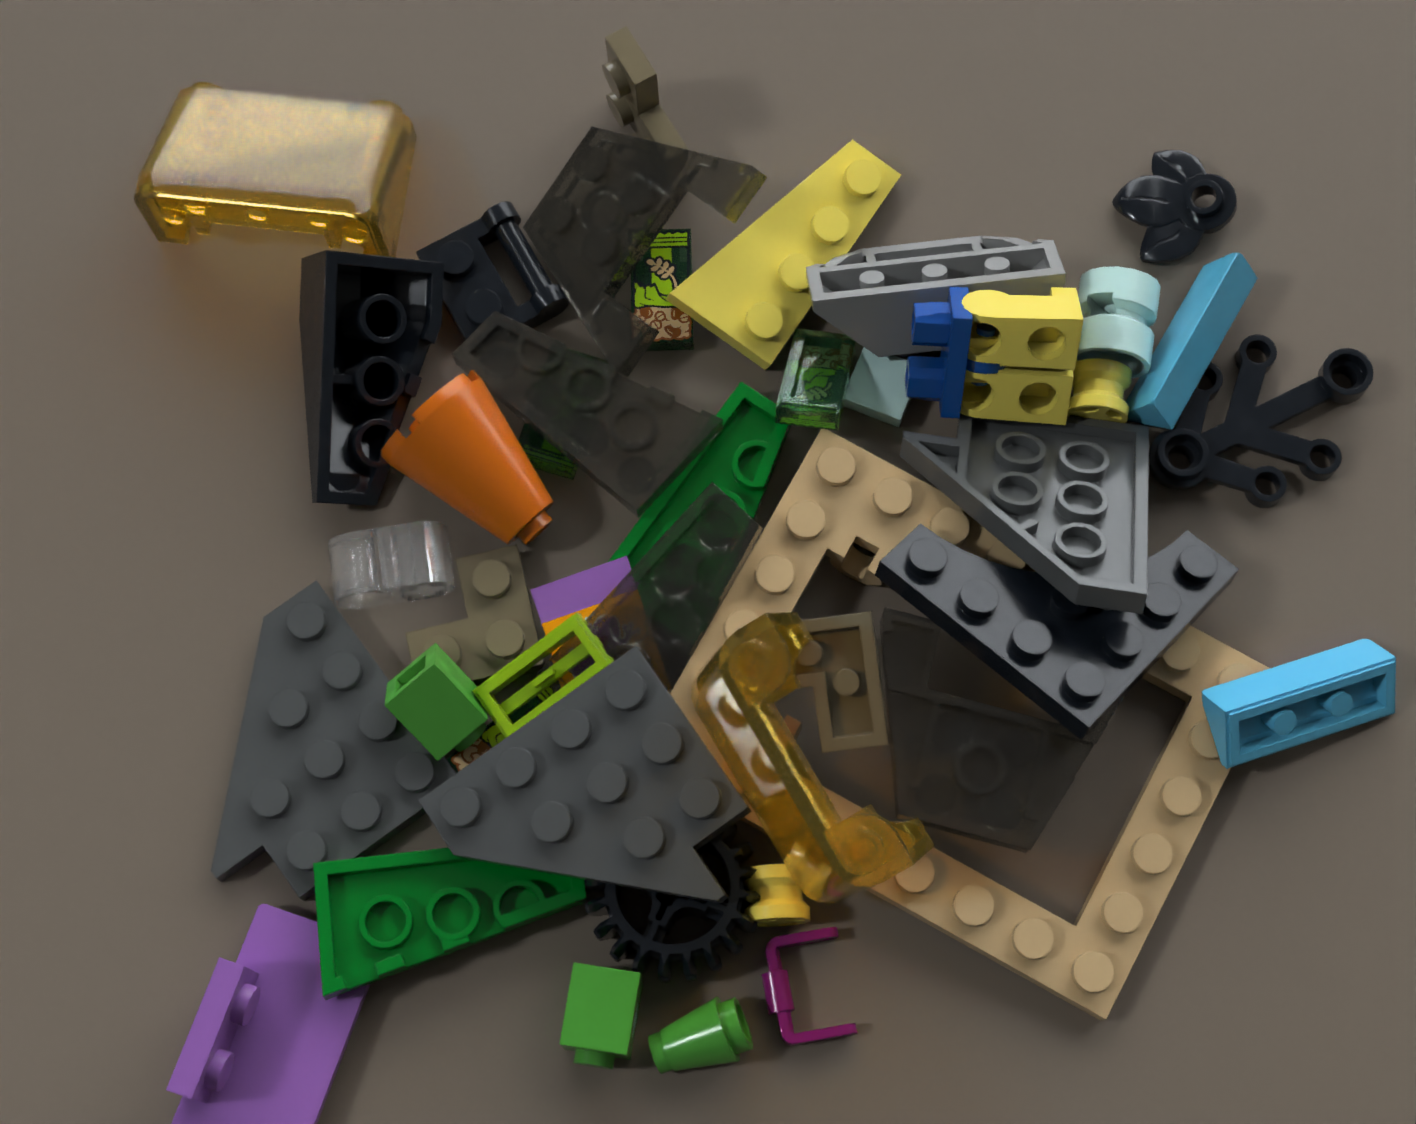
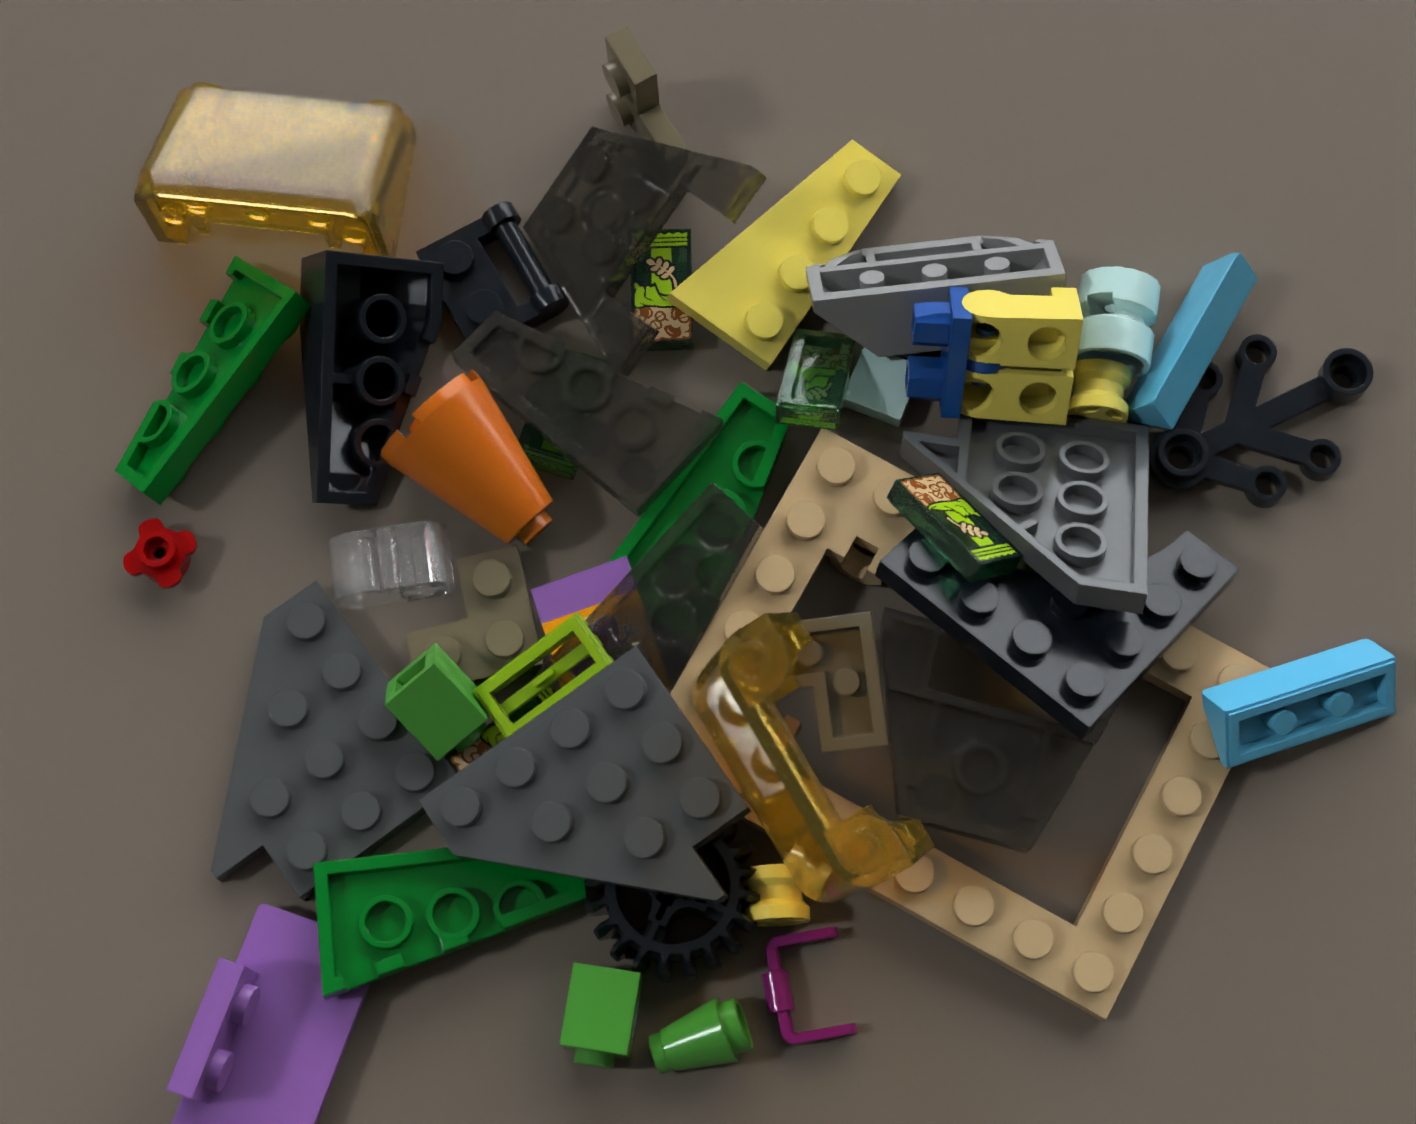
(166, 570): none -> red plate
(212, 379): none -> green wing
(954, 527): none -> tile
(1167, 205): black plate -> none

